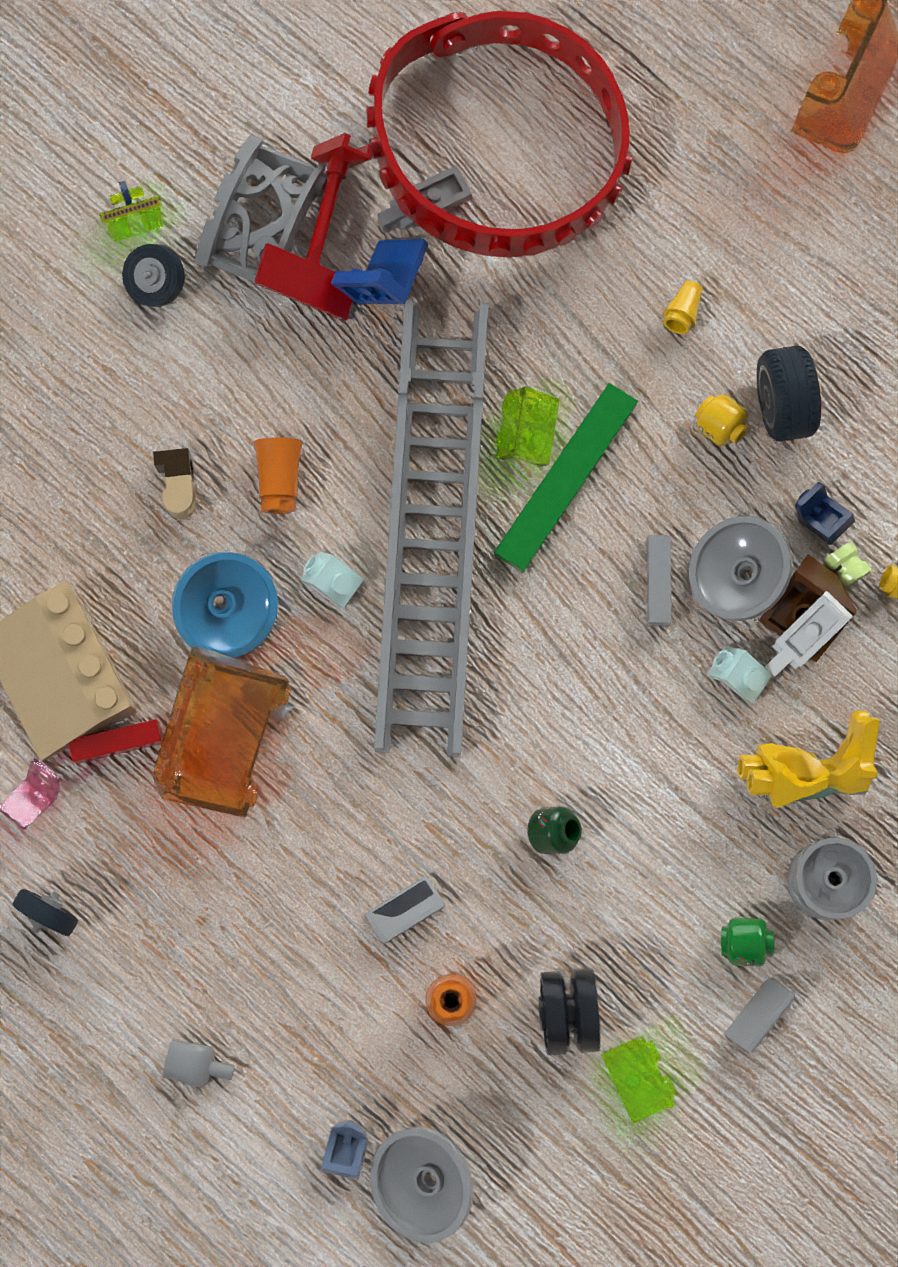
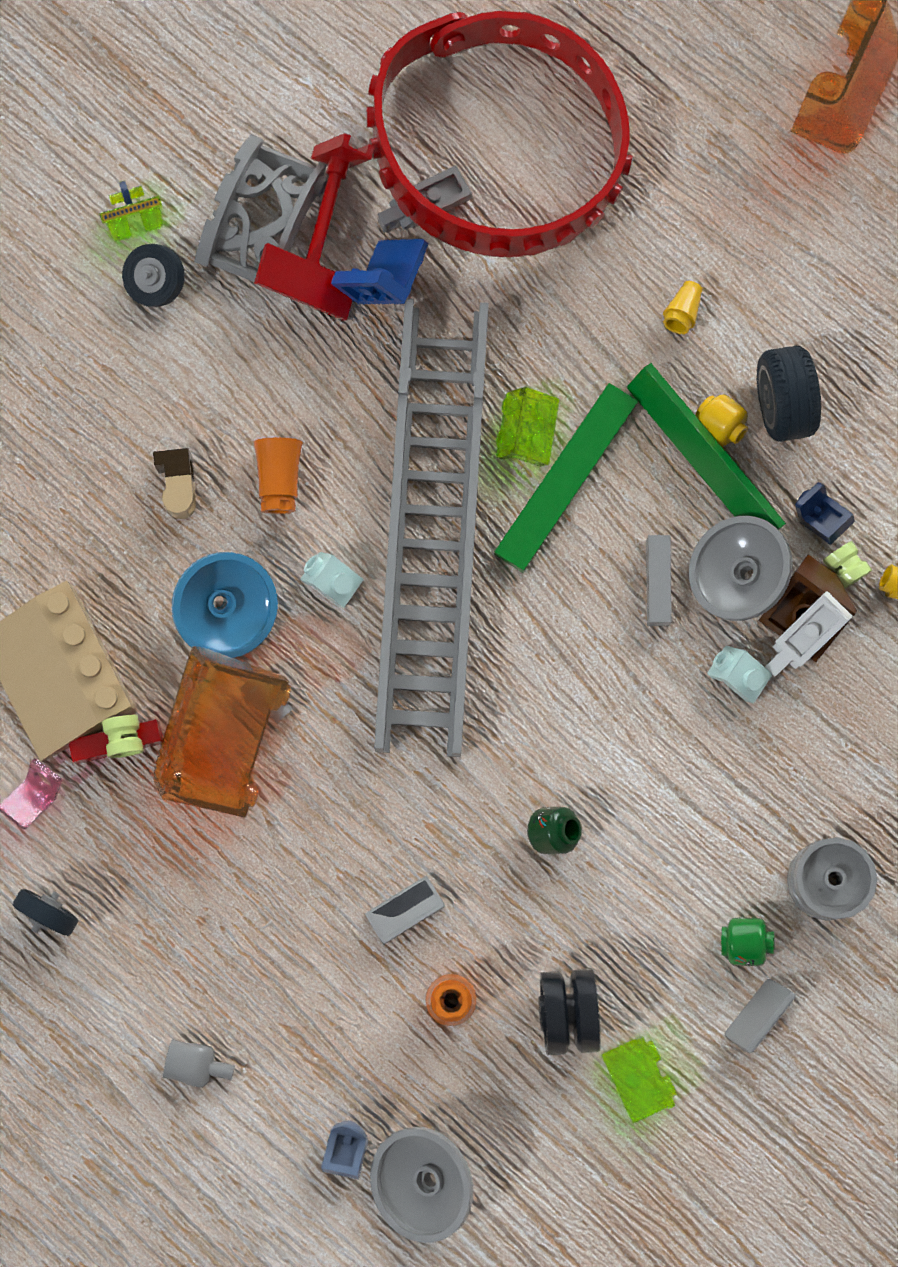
(122, 736): none -> yellowish green wheel
(700, 447): none -> green tile
(795, 775): yellow hips -> none

